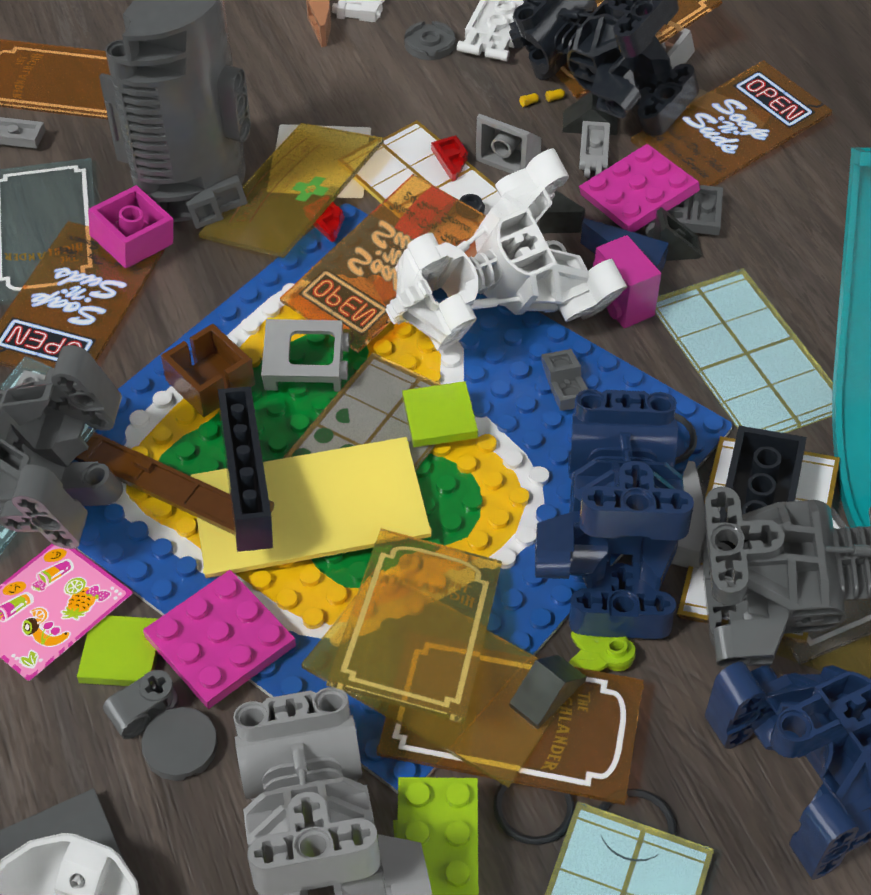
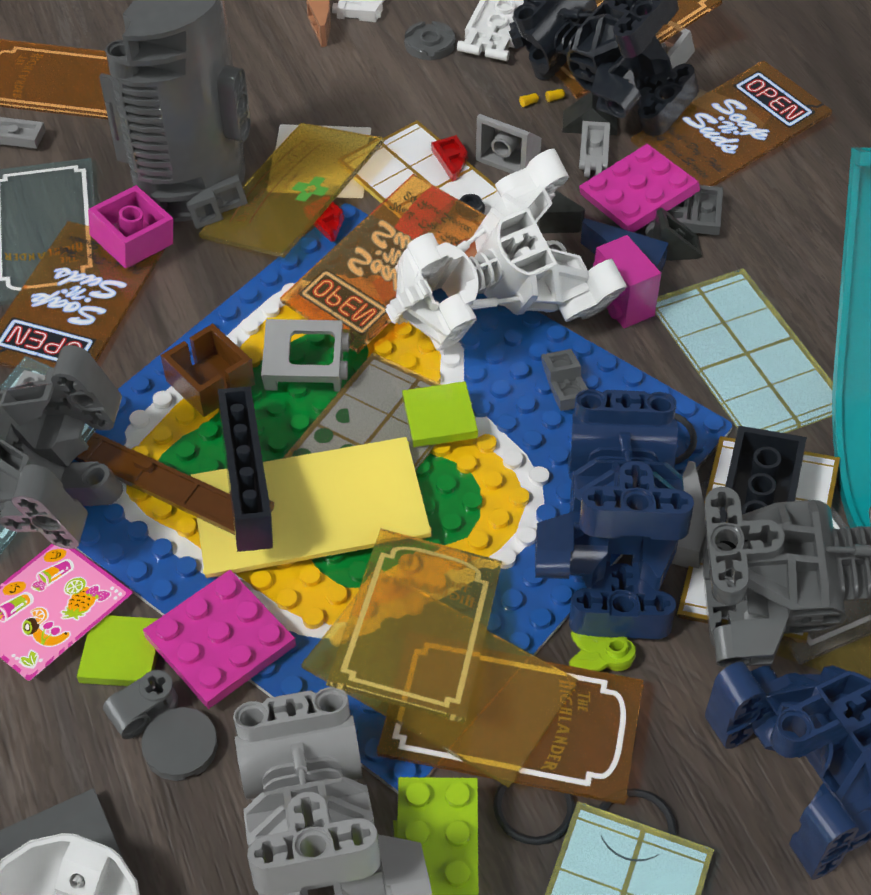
(546, 689): pearl dark grey slope -> none

